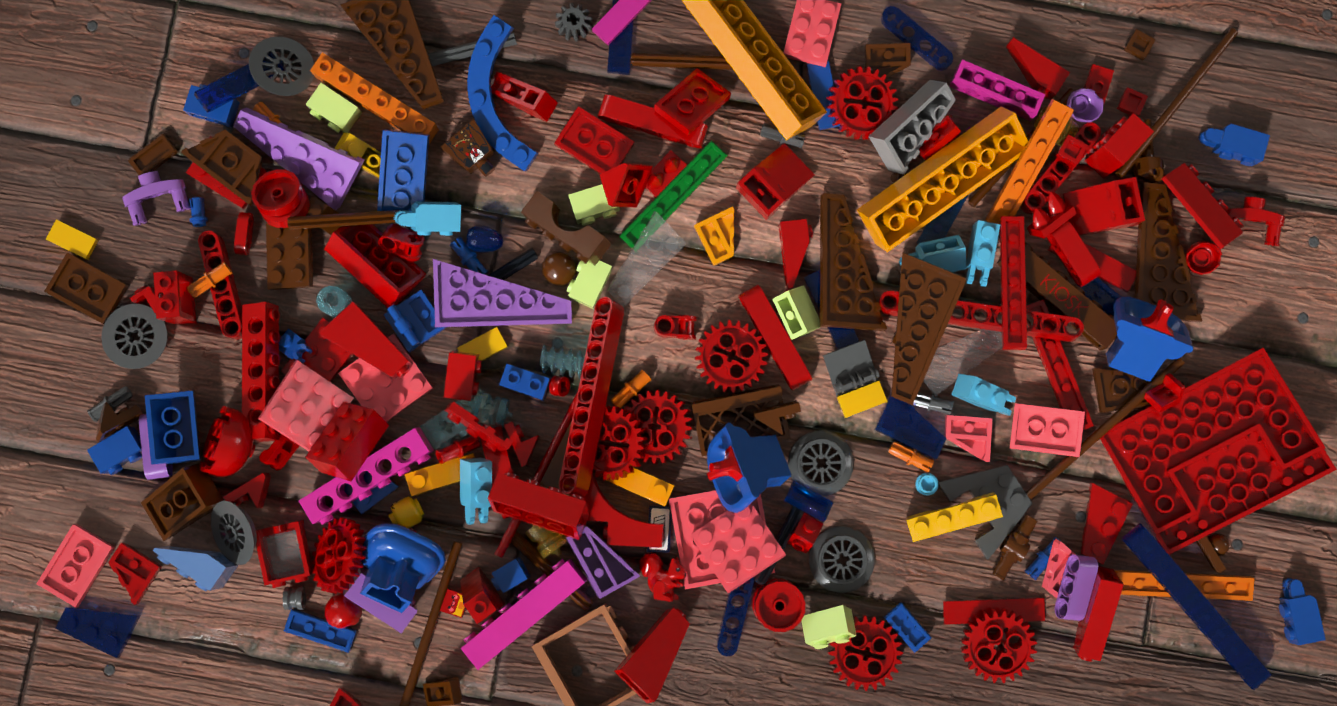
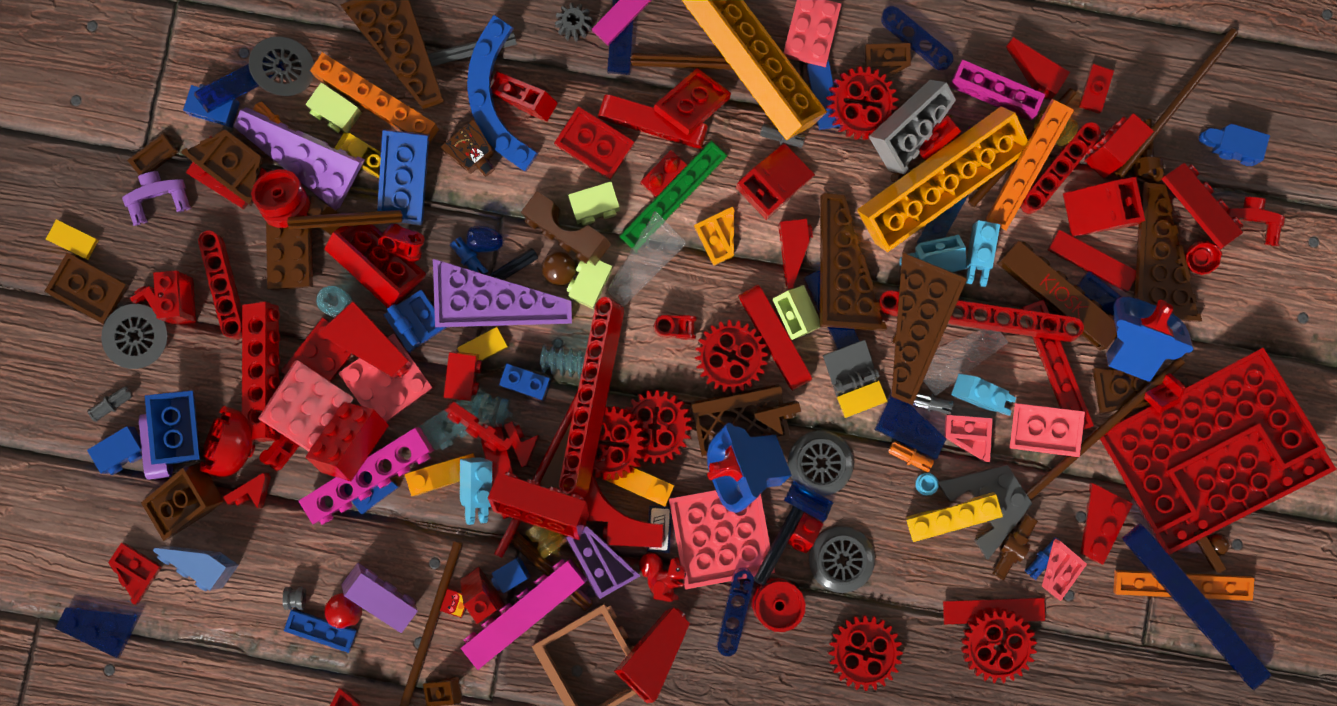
(75, 565): coral plate -> none
(113, 422): reddish brown slope -> none
(198, 212): blue pin -> none
(209, 279): orange axle -> none
(233, 532): dark grey piece -> none
(243, 233): red beam -> none
(284, 554): window -> none
(293, 345): blue plate -> none
(338, 555): red gear -> none
(398, 564): blue piece -> none
(406, 512): yellow head -> none
(431, 217): medium azure hinge -> none
(457, 449): red axle -> none
(559, 386): red bush -> none
(625, 184): red slope -> none
(631, 389): orange axle -> none
(737, 546): coral plate -> none
(828, 626): yellowish green brick -> none
(907, 627): blue plate -> none
(1013, 283): red plate -> none
(1047, 222): red tile -> none
(1071, 150): red plate -> none
(1074, 254): red beam -> none
(1076, 587): medium lavender beam -> none
(1086, 105): medium lavender hair -> none
(1095, 627): red slope -> none
(1132, 102): red plate -> none
(1139, 44): reddish brown plate -> none
(1300, 614): blue hinge -> none

